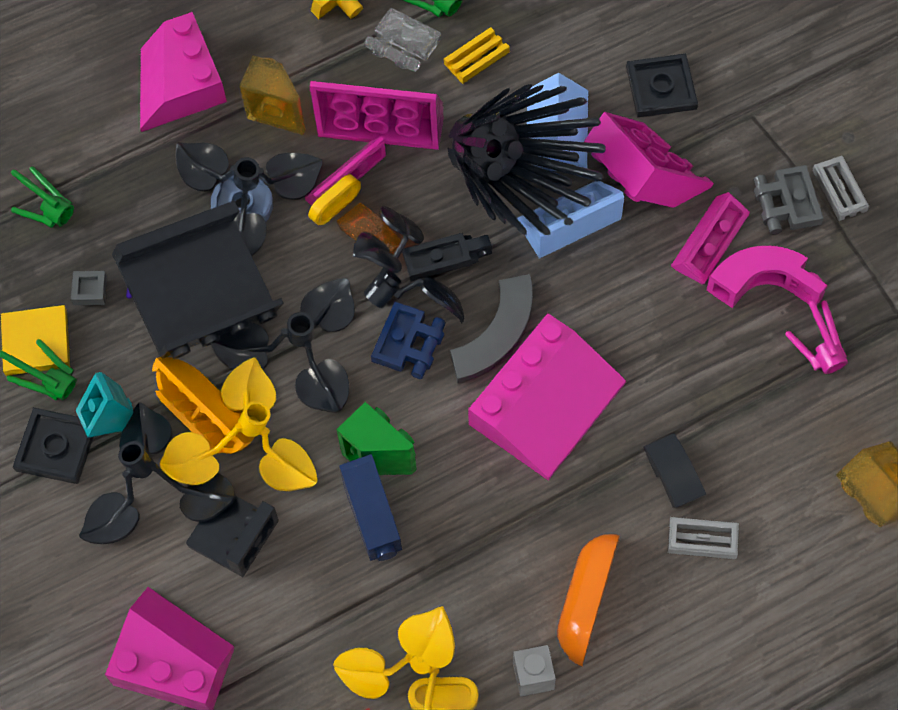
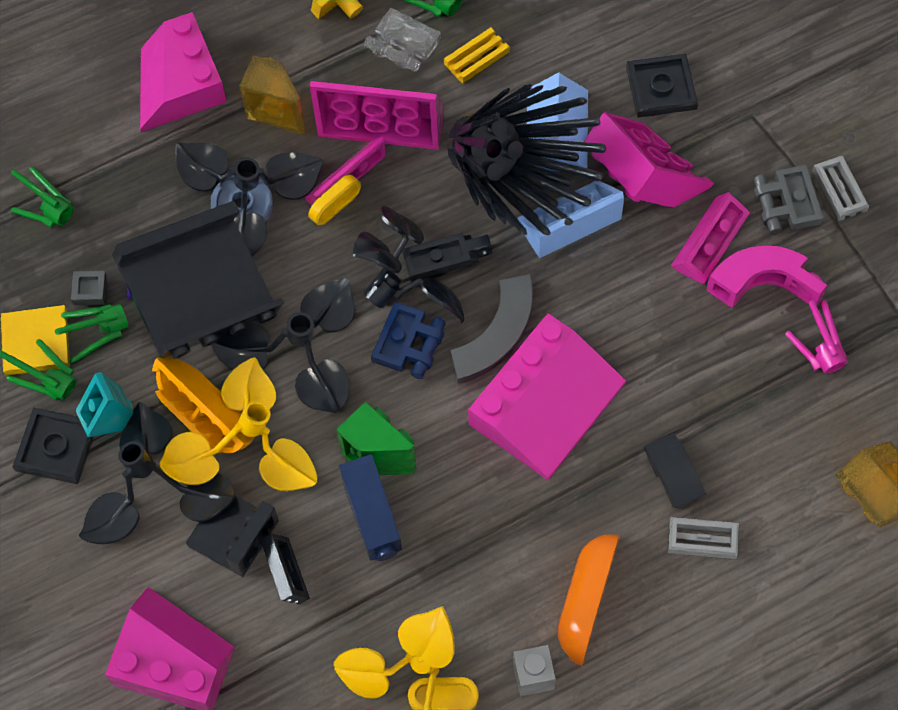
(109, 320): none -> green plant
(284, 568): none -> black tile
(363, 219): clear orange slope -> none

